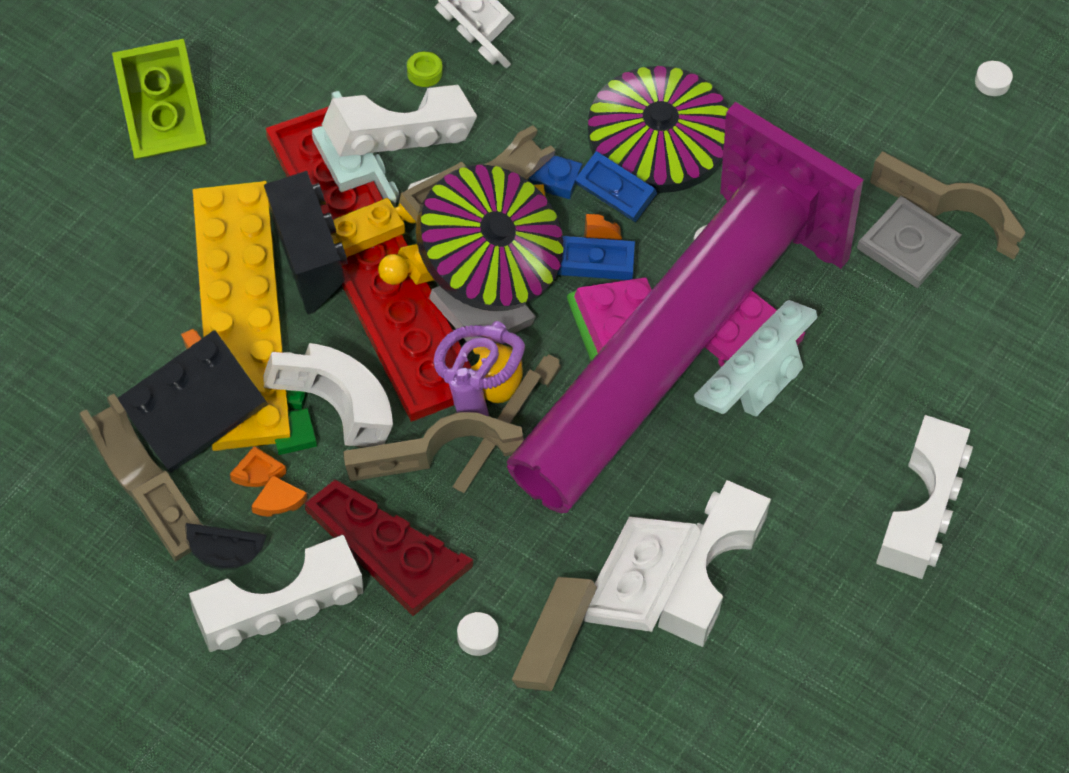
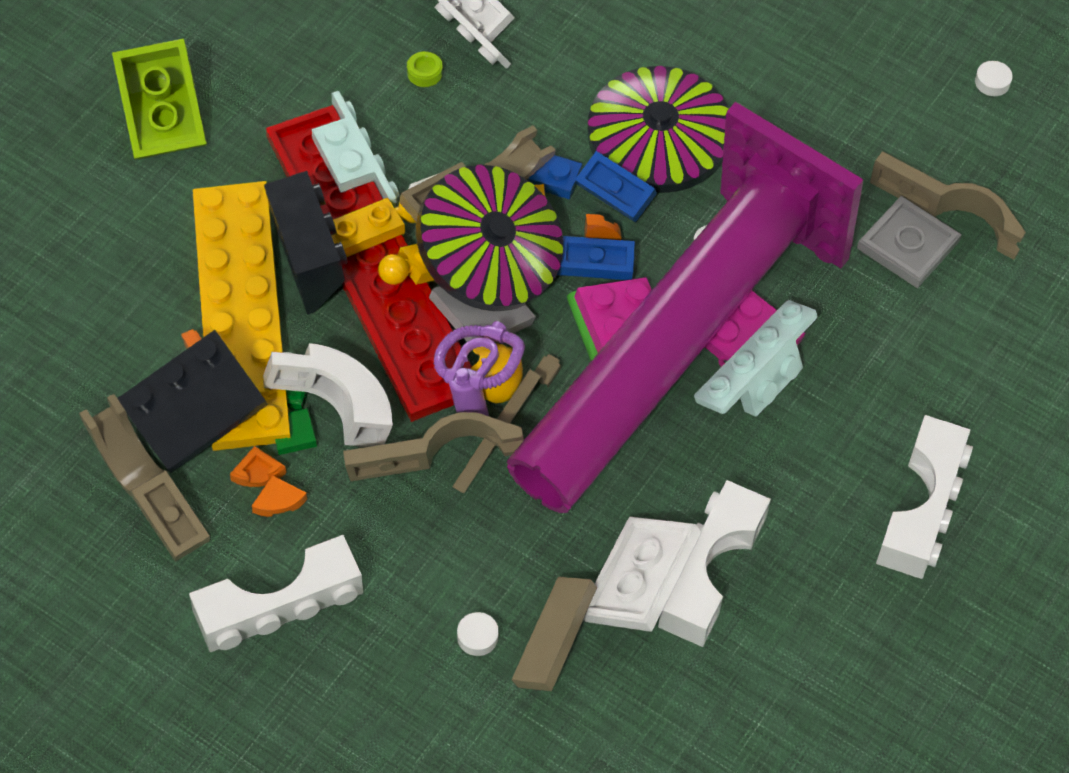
(223, 547): black tile -> none
(363, 127): white arch -> none
(386, 546): dark red wing -> none

